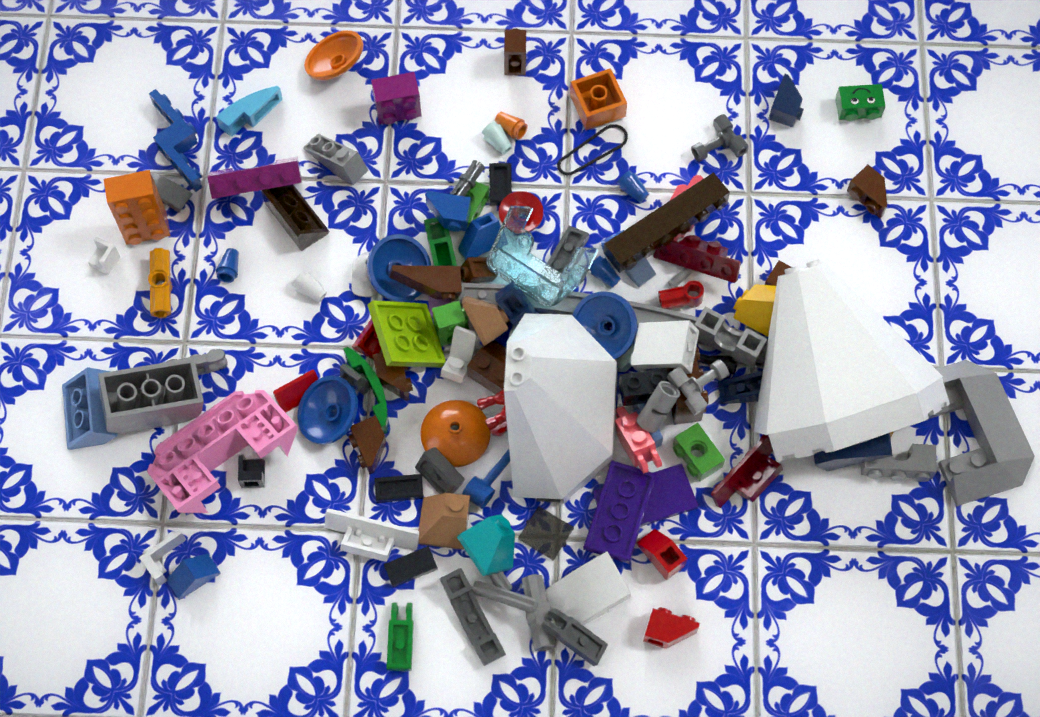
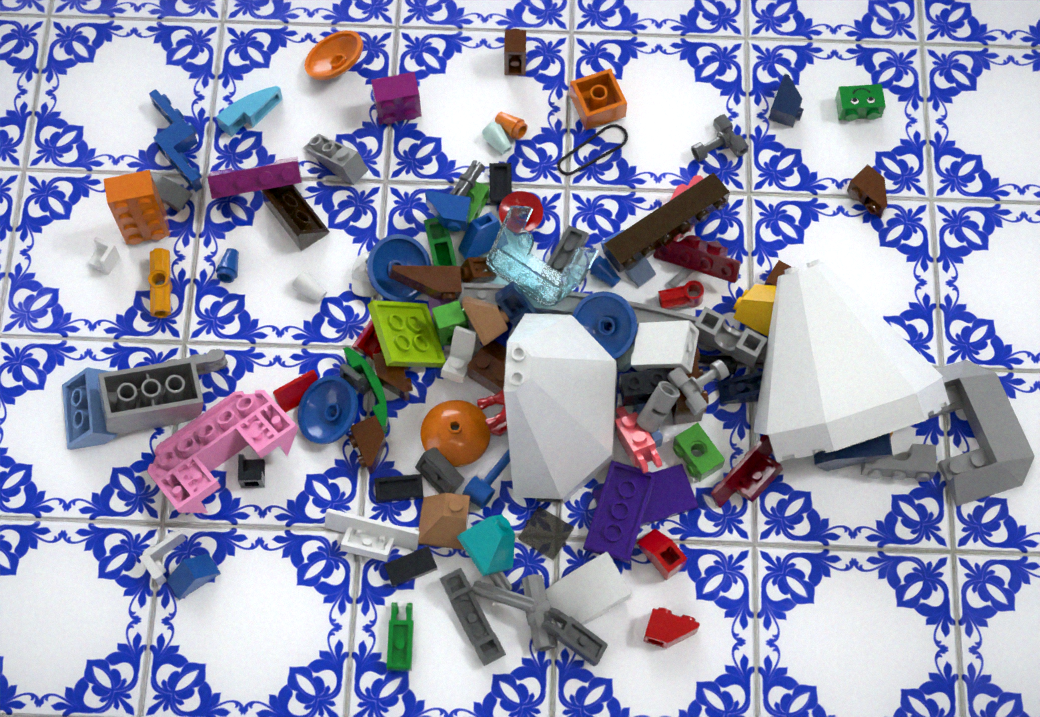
(633, 186): blue cone -> none

